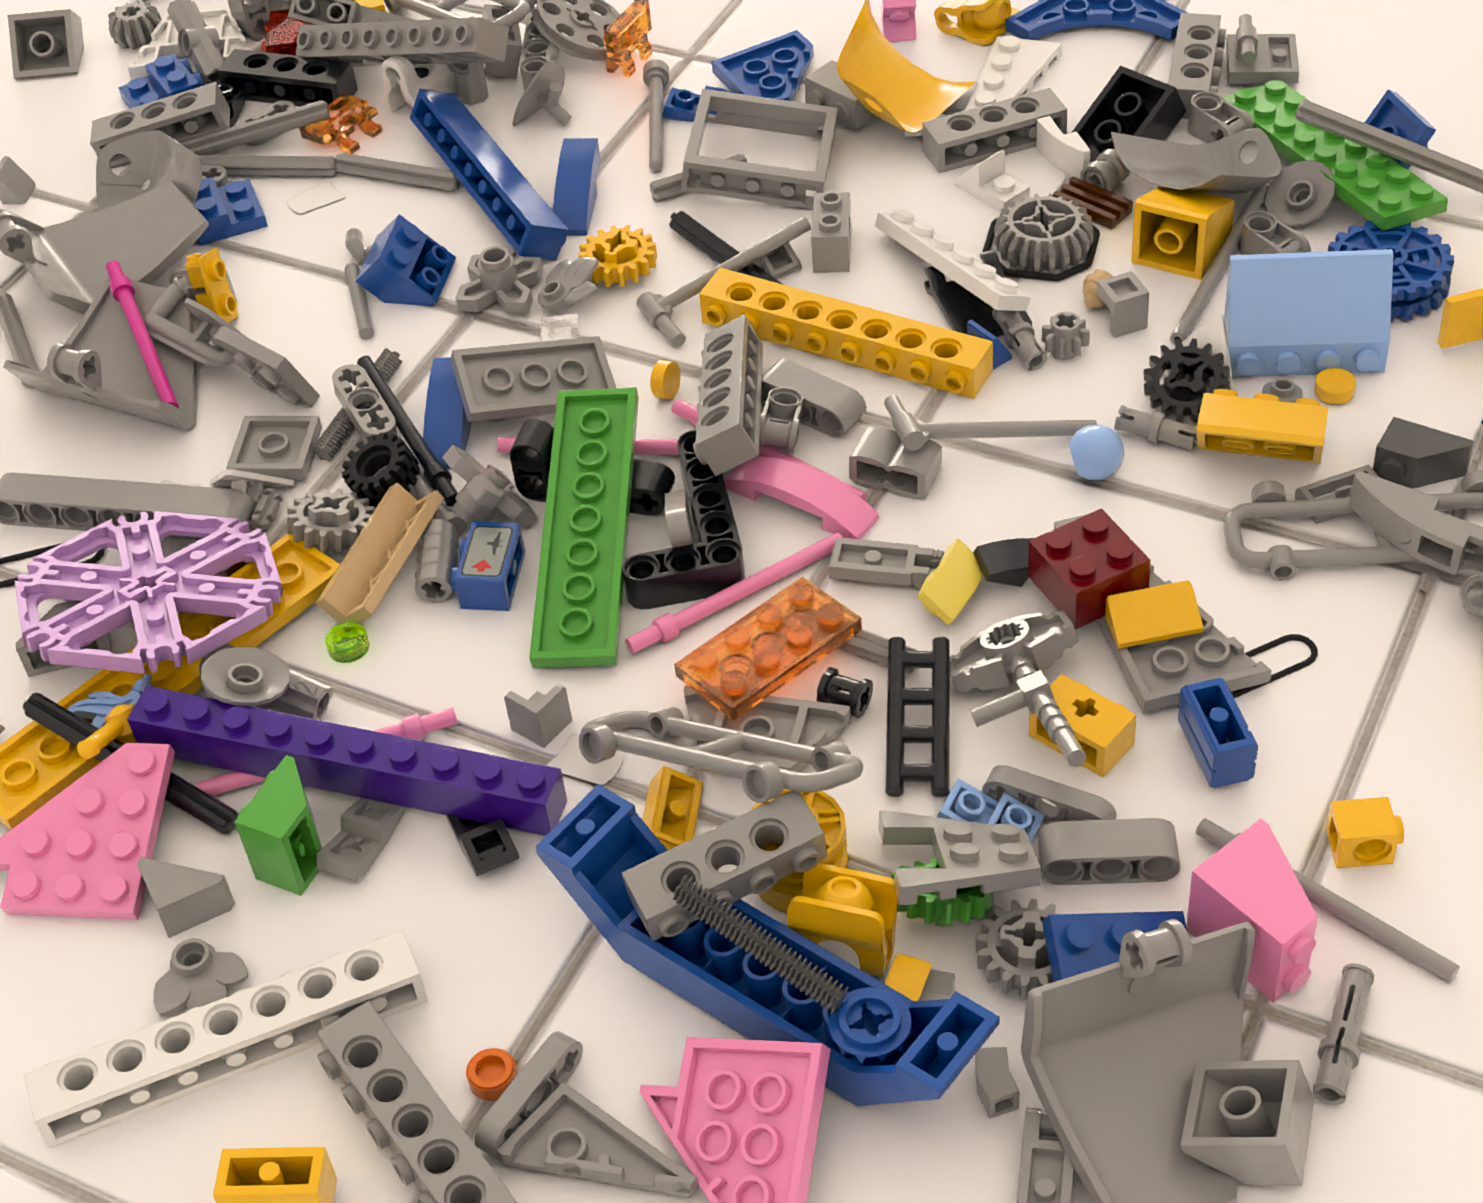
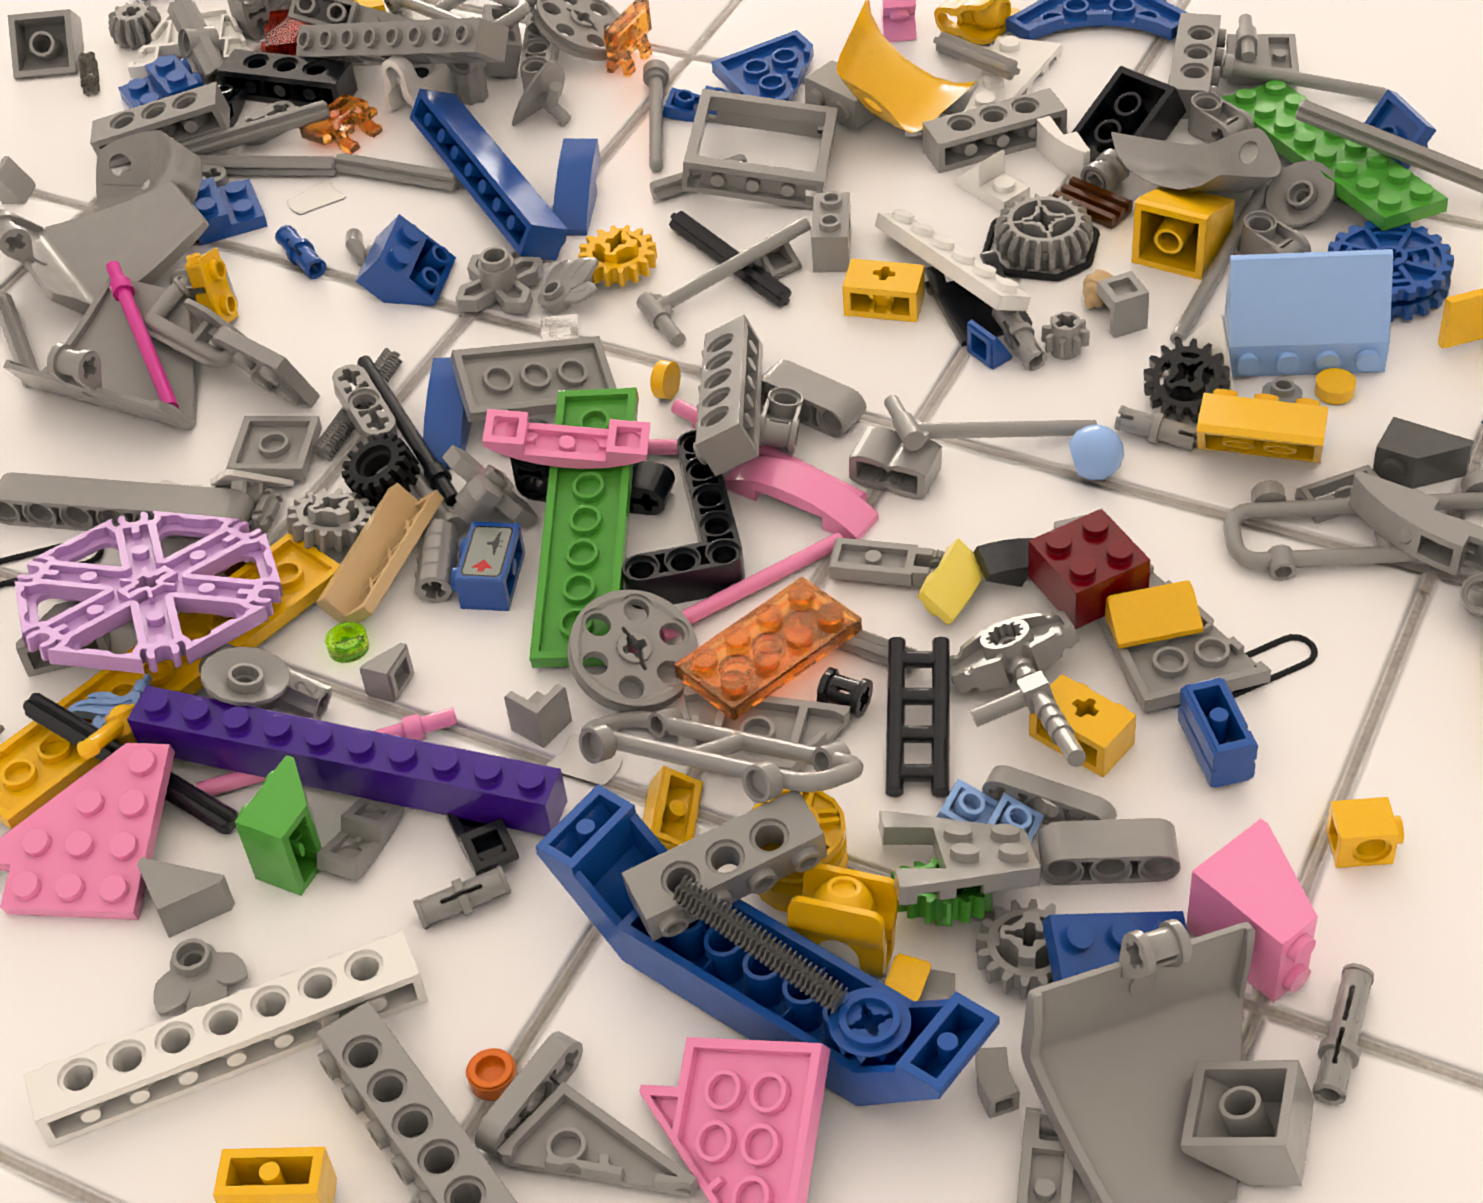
(89, 73): none -> clear smoke axle
(300, 251): none -> blue pin
(359, 302): light grey bar -> none
(388, 673): none -> light grey slope
(462, 896): none -> light grey pin
(565, 445): none -> bright pink slope
(626, 667): none -> light grey wedge
(678, 519): light grey beam -> none
(850, 332): yellow brick -> none
(884, 290): none -> yellow brick
(976, 55): none -> light grey axle
(1300, 79): none -> light grey bar
(1352, 914): light grey bar -> none

